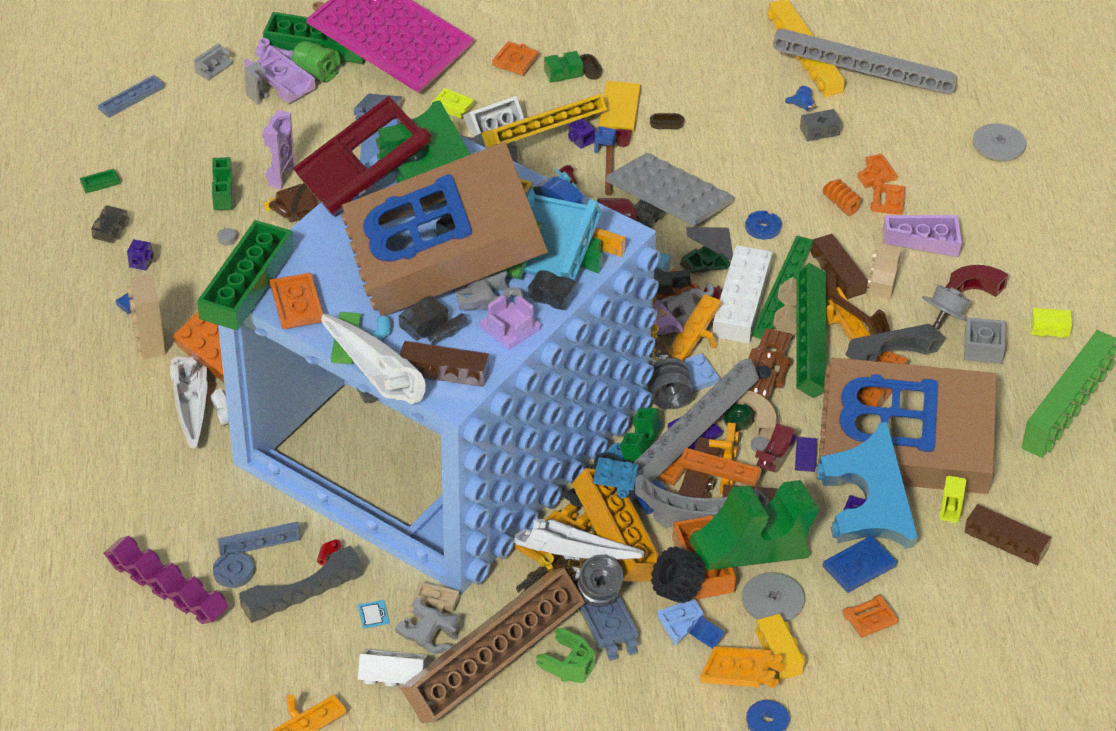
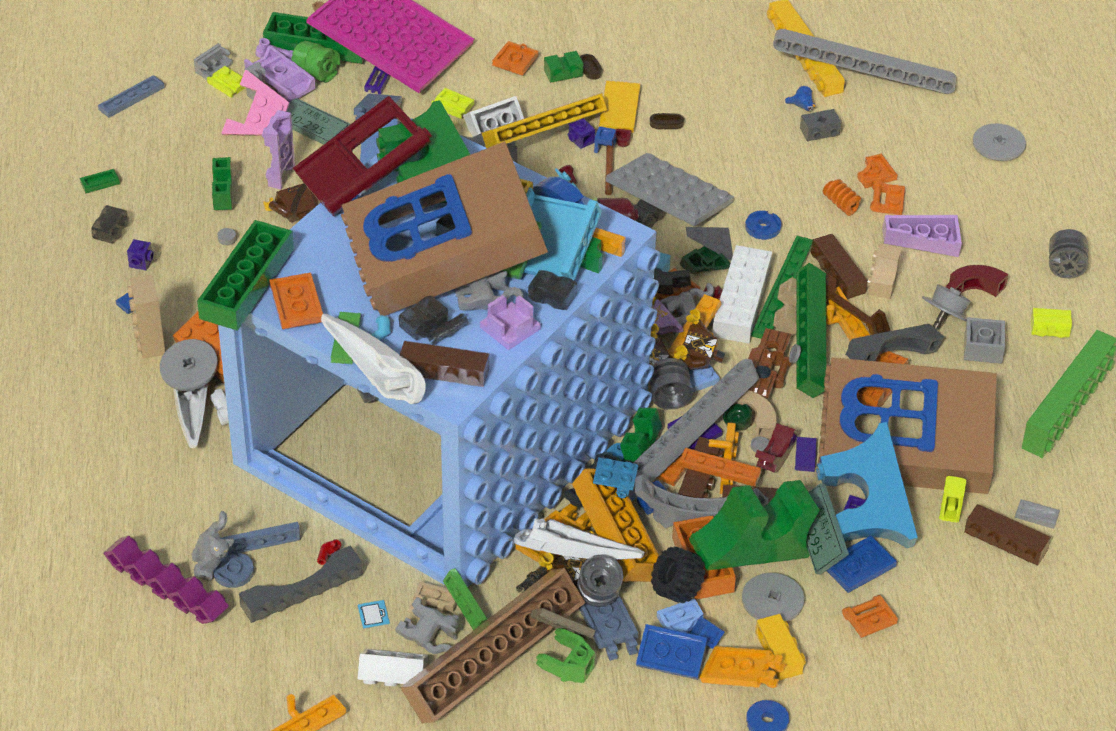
(185, 352): none -> light grey piece
(210, 549): none -> light grey animal
(226, 81): none -> neon yellow plate
(262, 109): none -> bright pink wing
(314, 122): none -> sand green tile
(368, 86): none -> dark purple tile
(464, 599): none -> bright green tile
(557, 621): none -> dark tan tile
(671, 651): none -> blue plate
(698, 345): none -> torso
(794, 353): none -> light grey piece
(825, 537): none -> sand green tile
(1037, 514): none -> light grey tile
(1068, 253): none -> flat silver wheel

